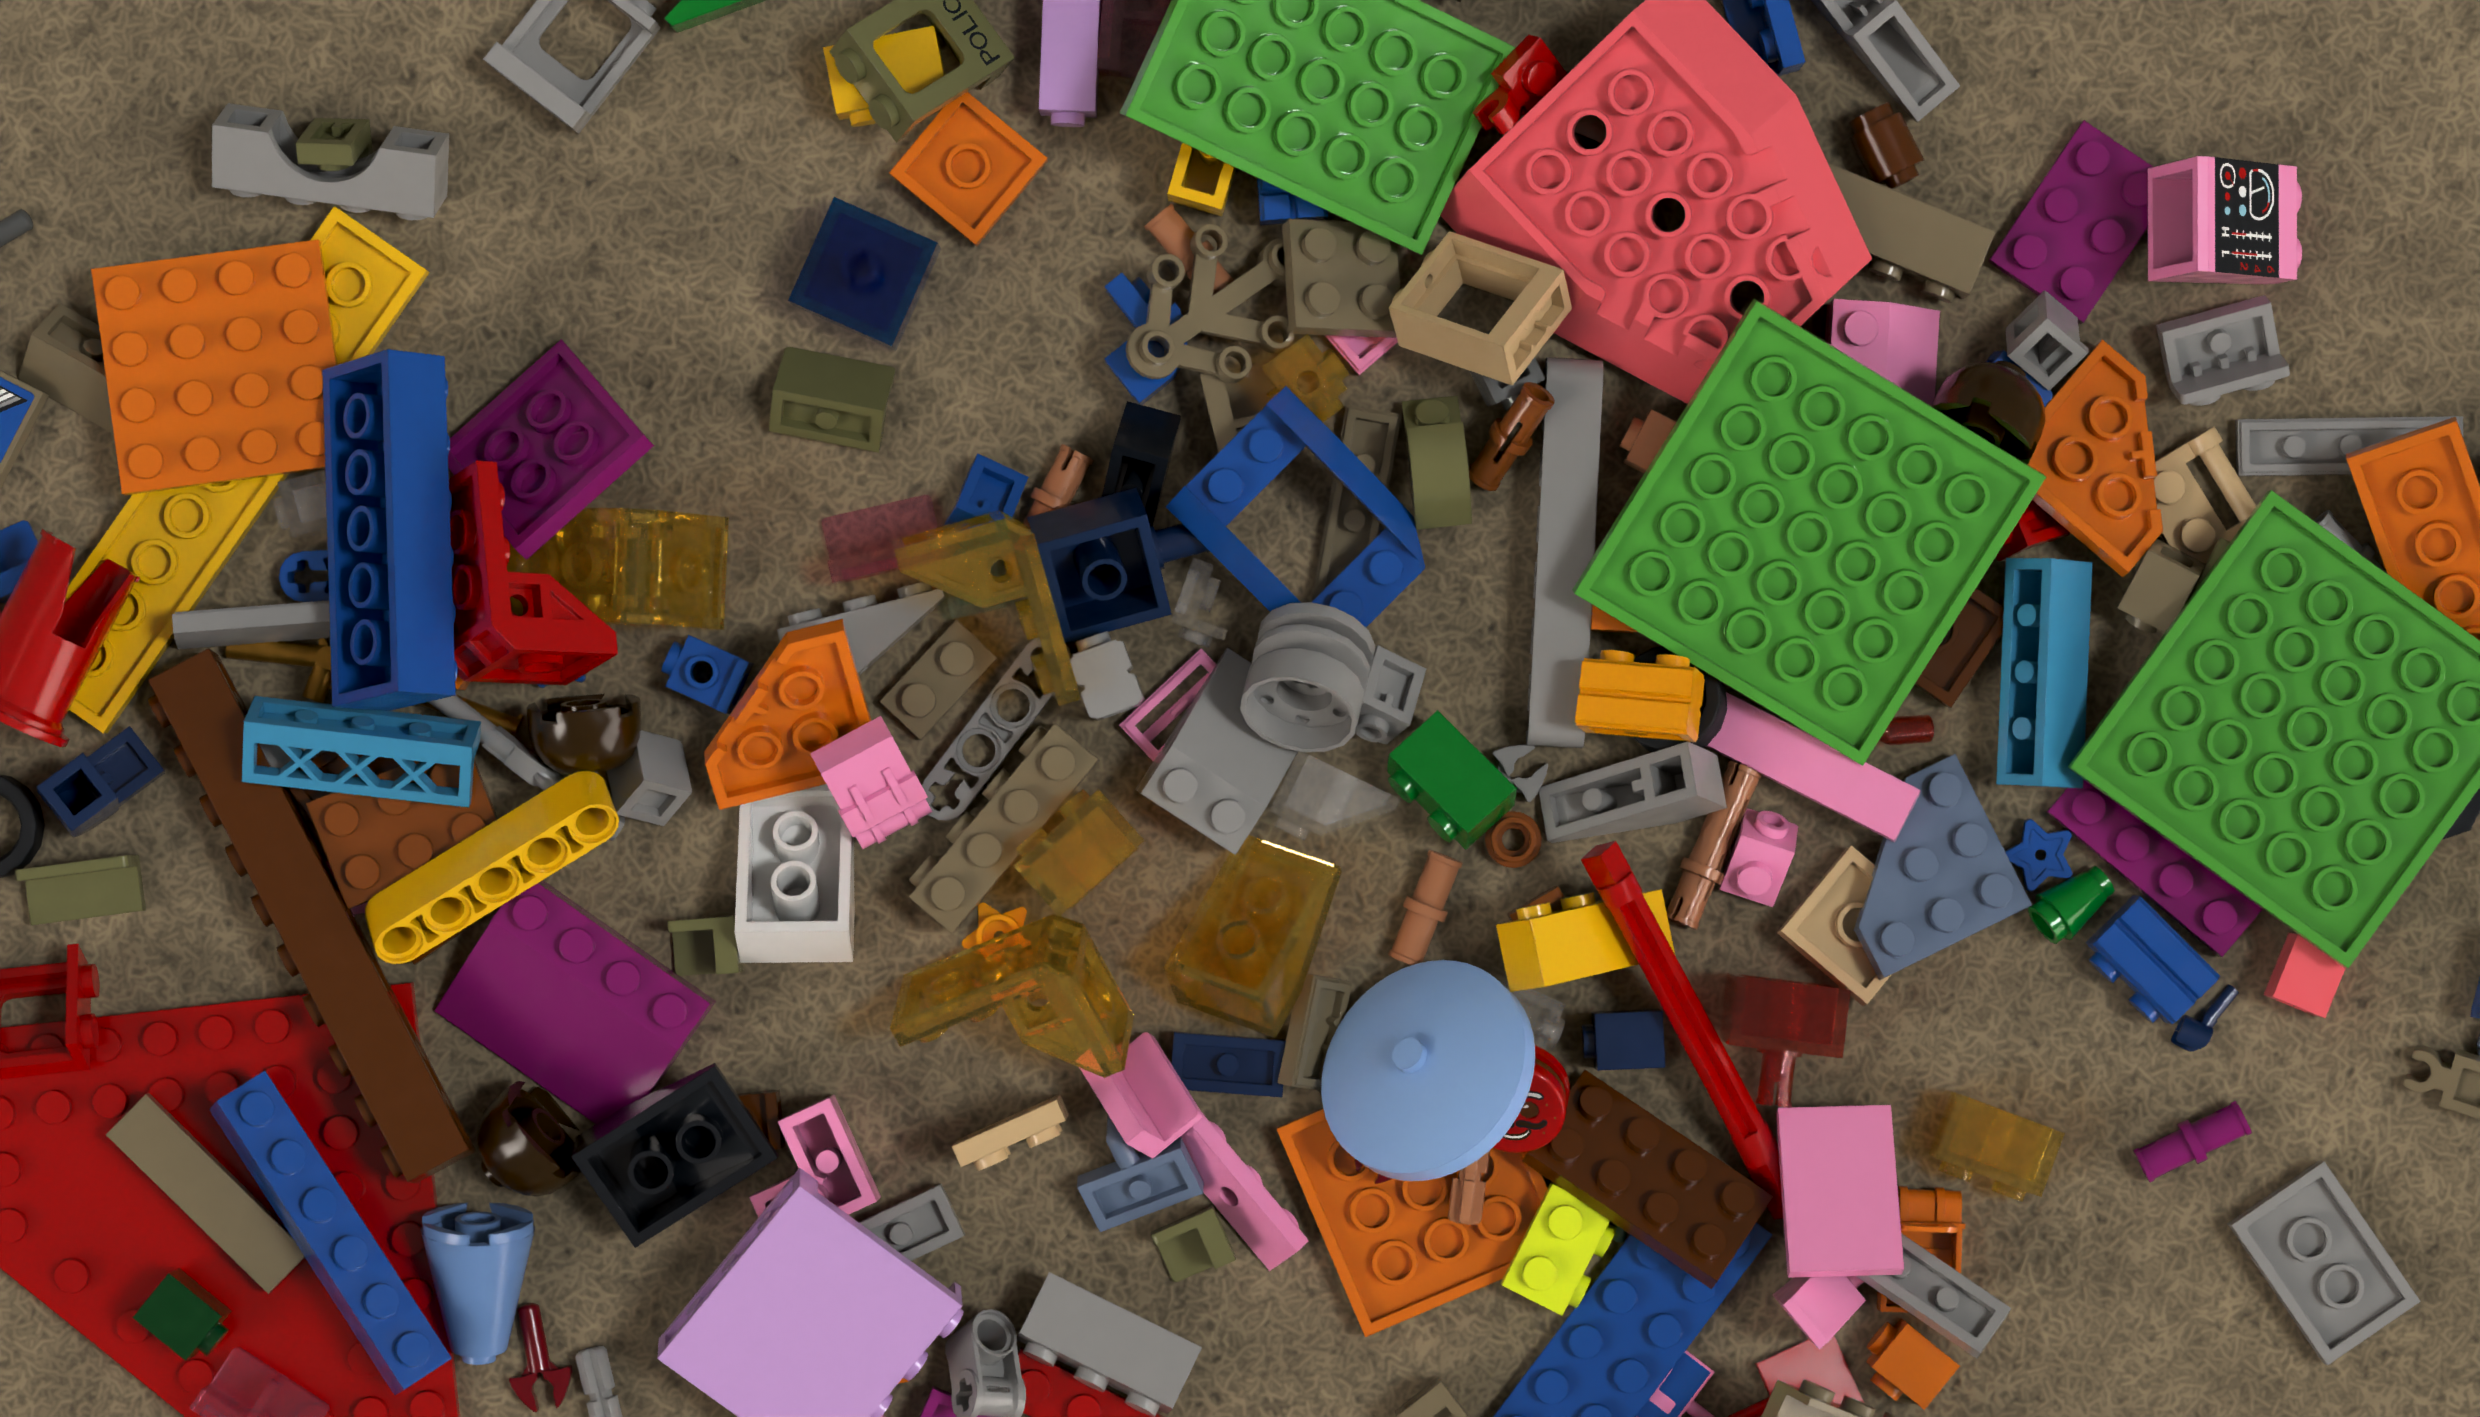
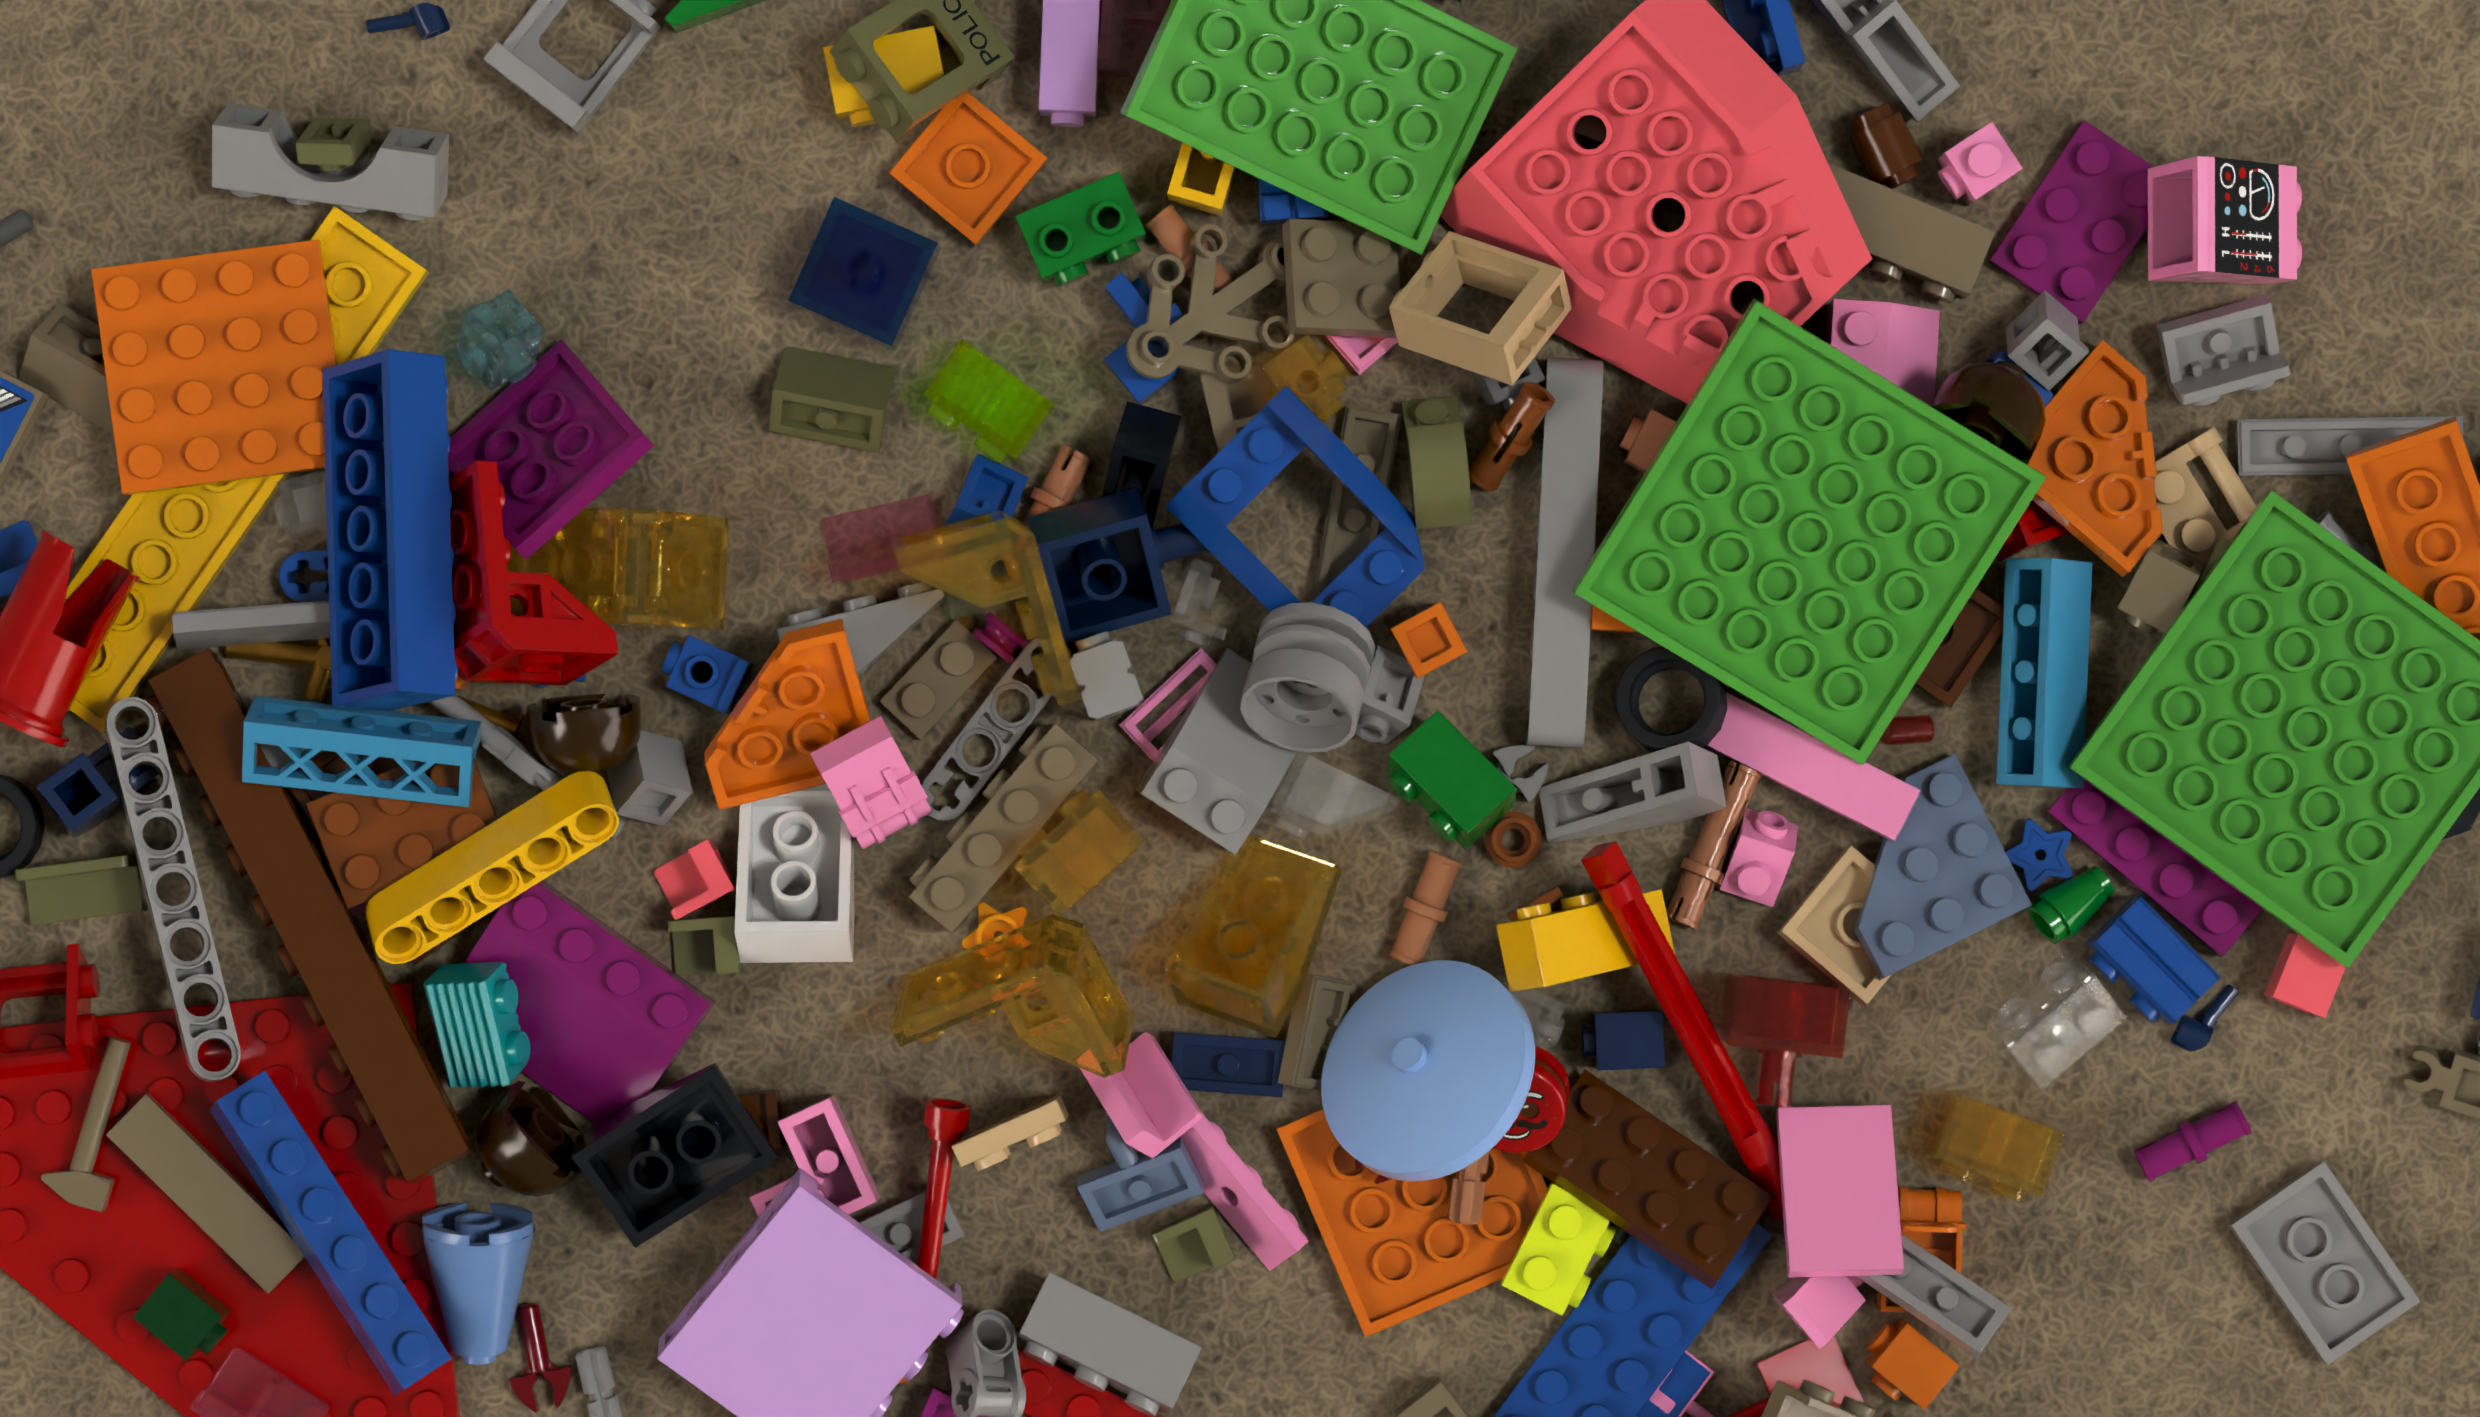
(80, 1183): none -> dark tan piece
(176, 861): none -> light grey beam
(425, 16): none -> dark blue hand
(477, 1024): none -> teal brick
(499, 341): none -> clear light blue brick
(695, 879): none -> coral panel
(945, 1124): none -> red piece
(988, 402): none -> clear neon green brick
(1000, 637): none -> magenta bush
(1082, 229): none -> green brick
(1428, 640): none -> orange panel
(1523, 81): red plate -> none
(1640, 697): light orange brick -> none
(1977, 165): none -> bright pink brick
(2056, 1020): none -> clear bracket

